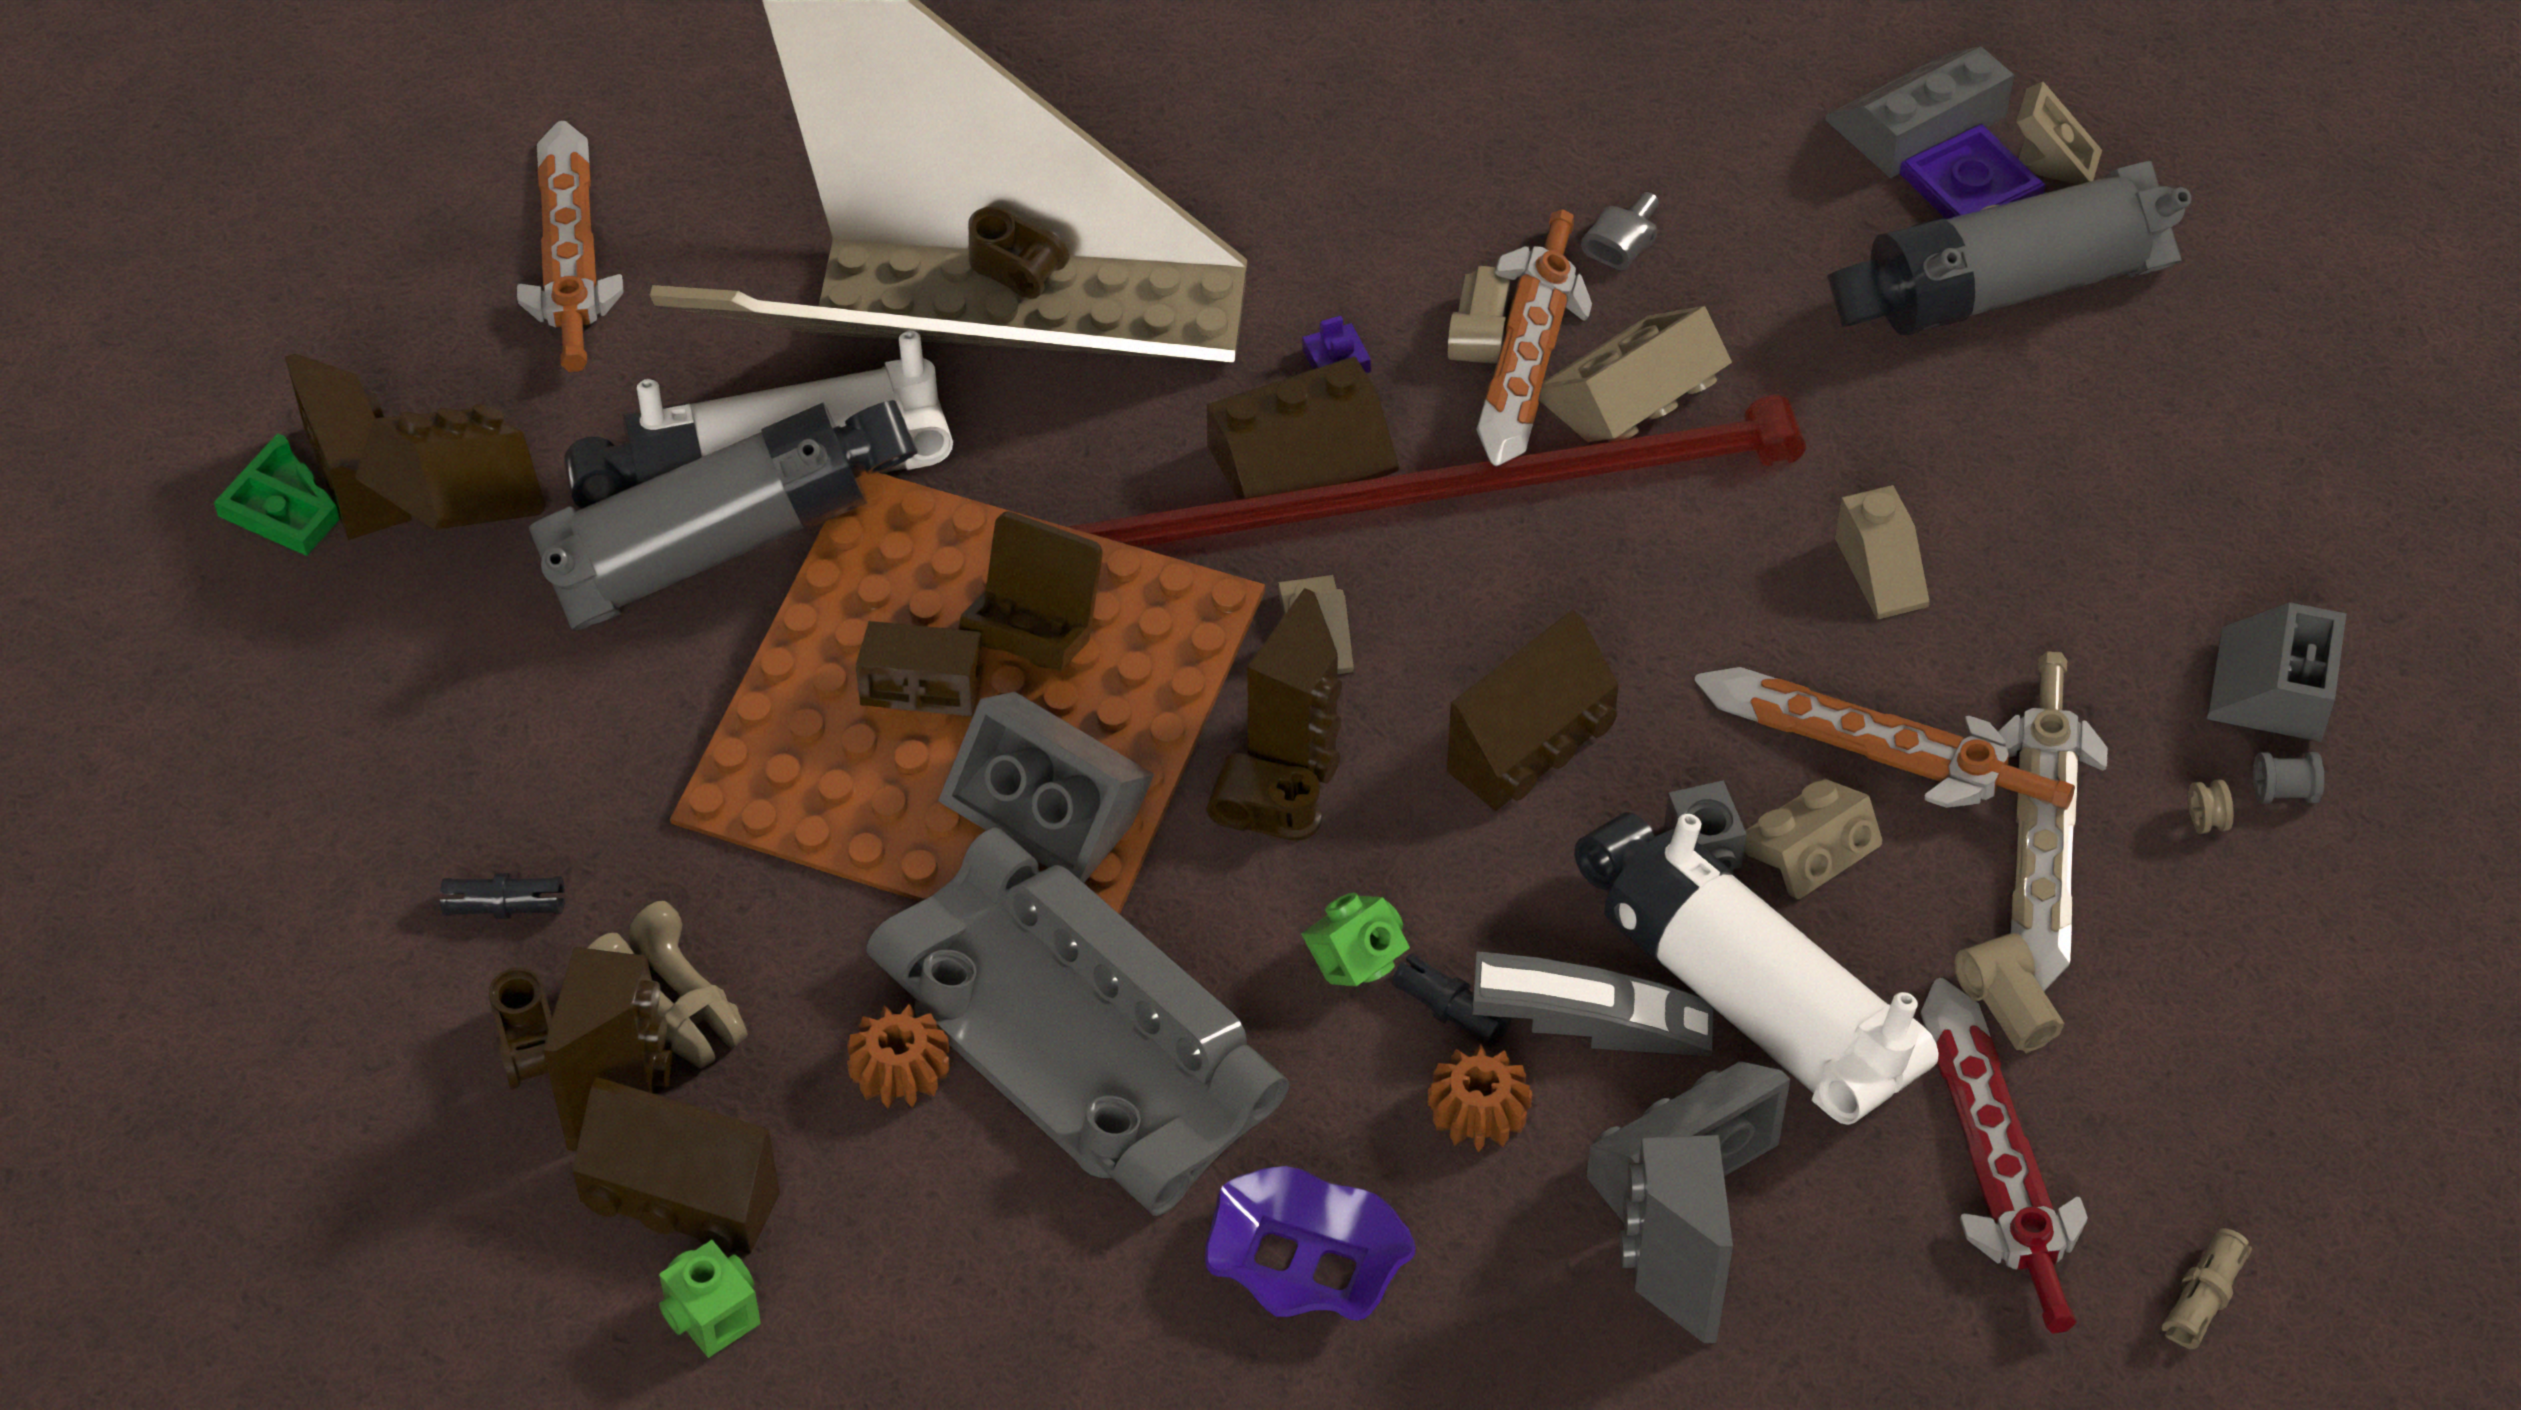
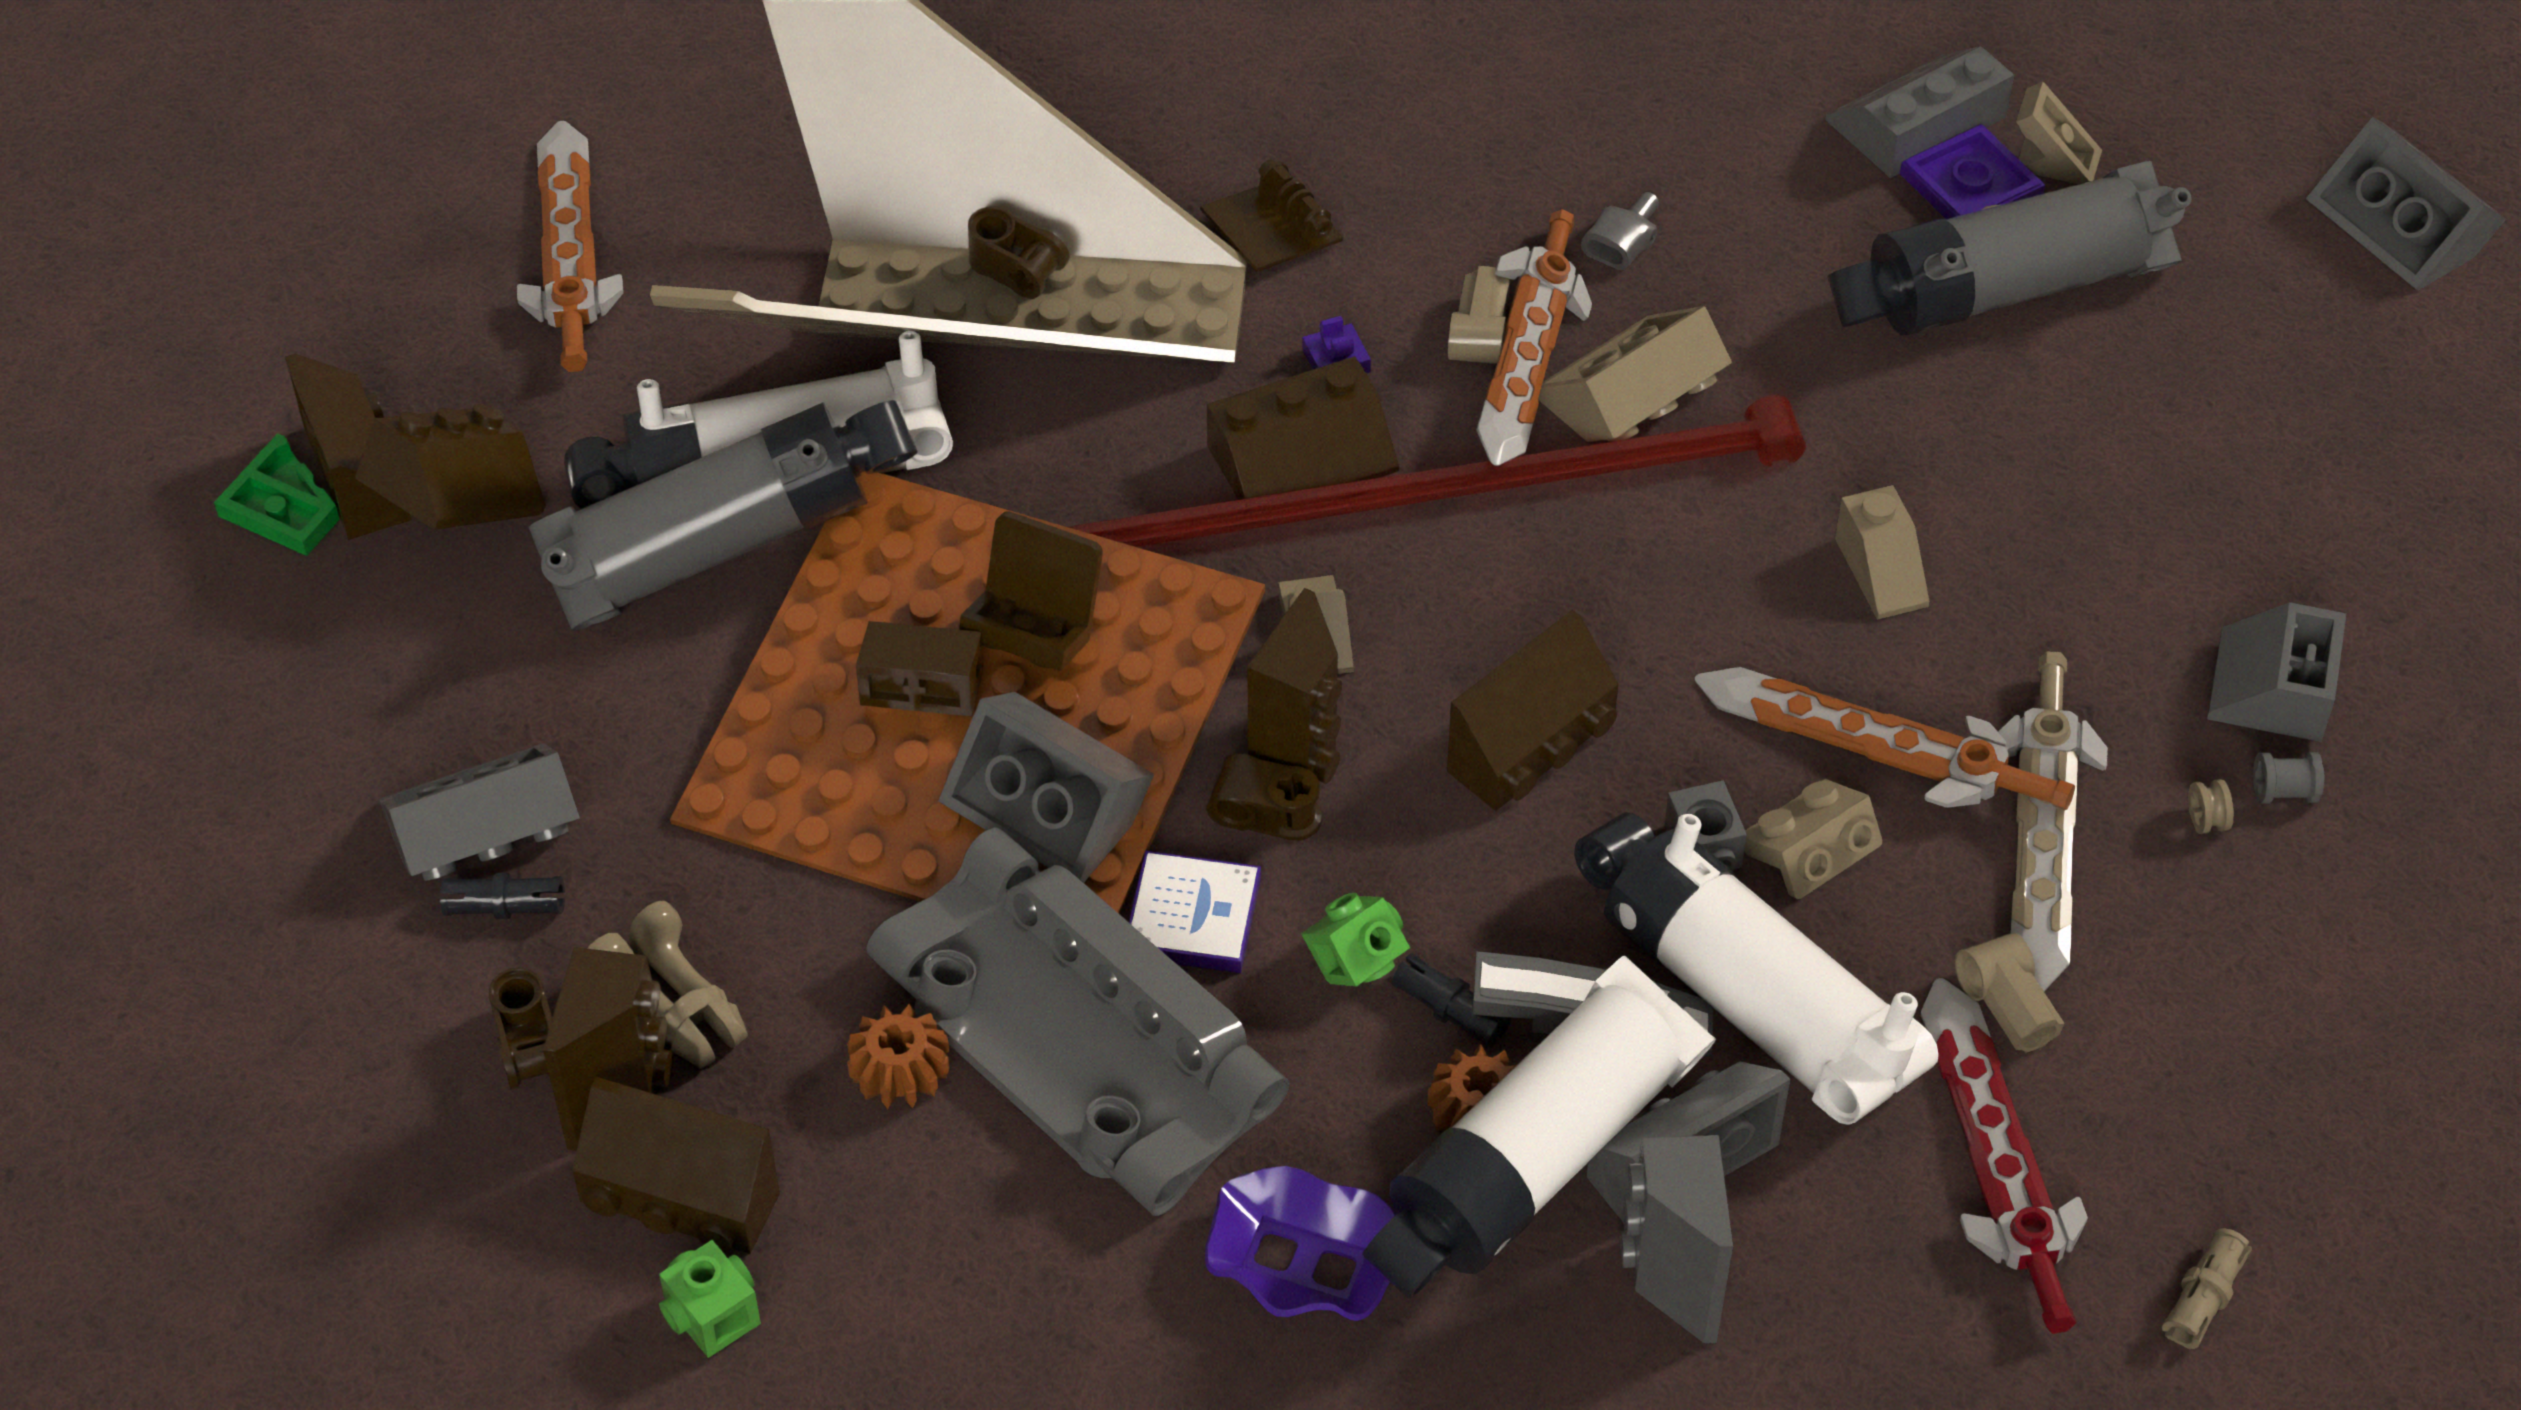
(480, 811): none -> dark grey slope
(1196, 909): none -> white tile
(1273, 219): none -> dark brown hinge
(1536, 1129): none -> white piece
(2404, 206): none -> dark grey slope

